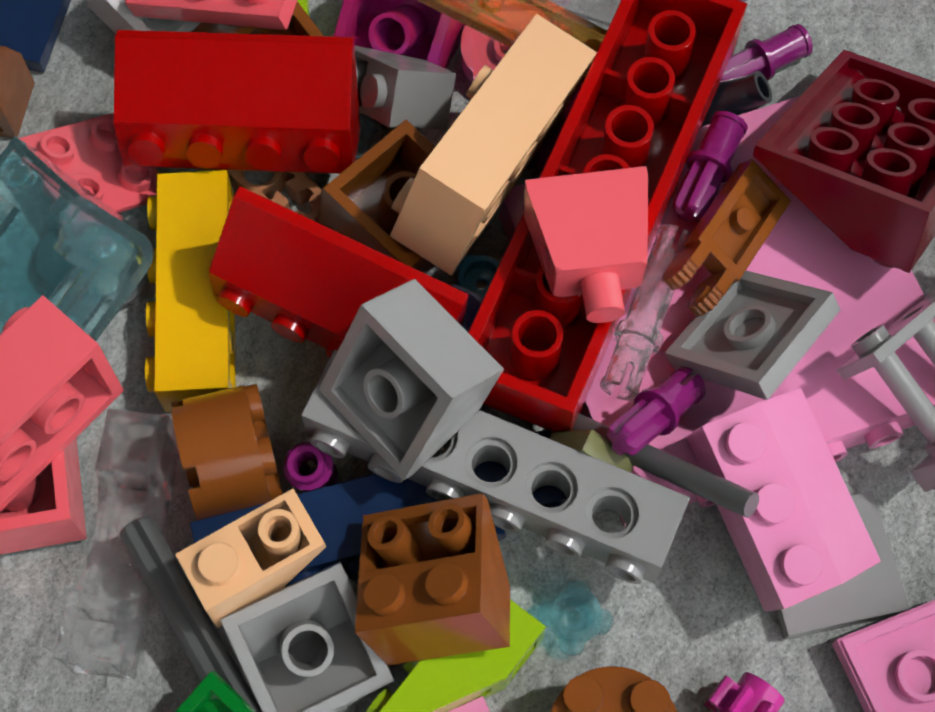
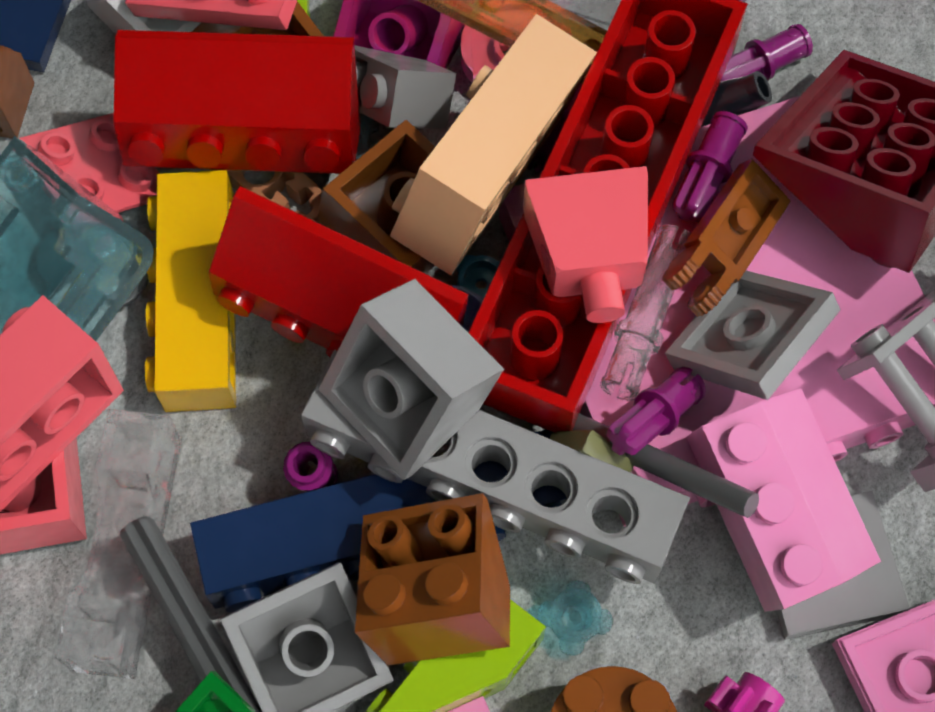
(225, 451): dark orange brick -> none
(251, 556): light nougat slope -> none

